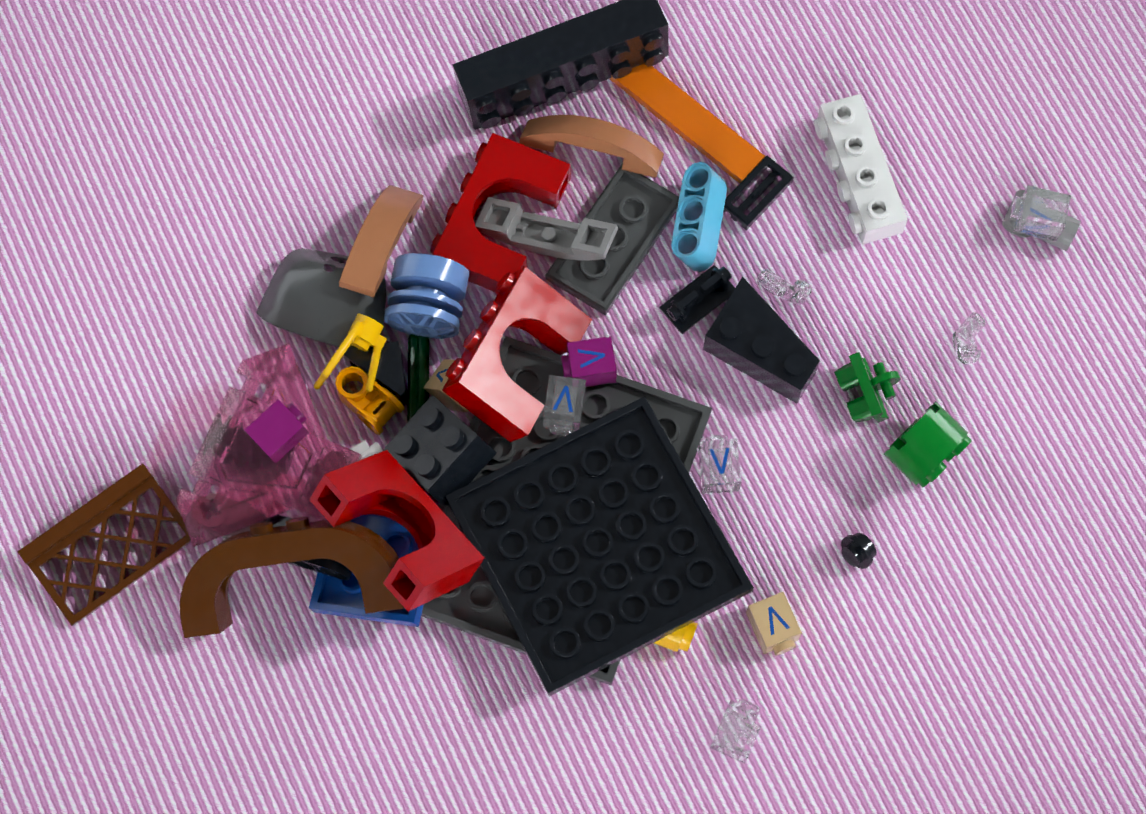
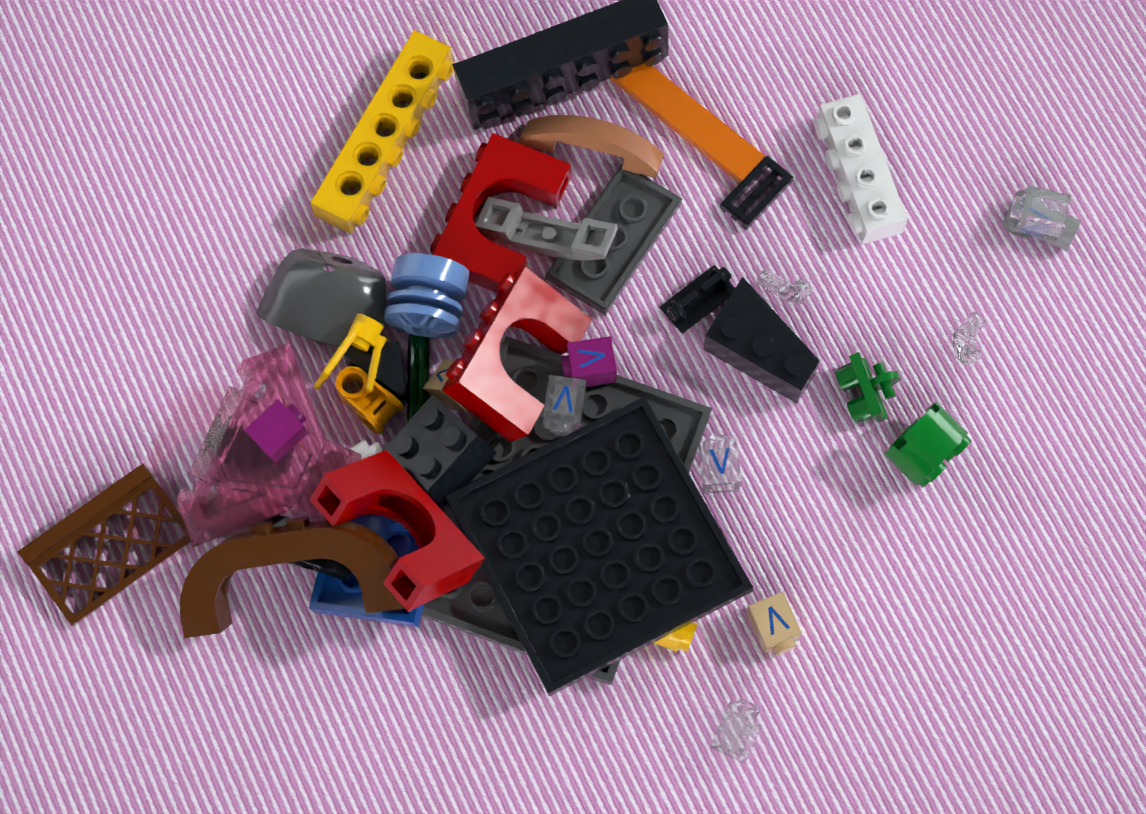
(378, 238): nougat slope -> none
(418, 55): none -> yellow brick
(699, 217): medium azure beam -> none
(858, 550): black plate -> none

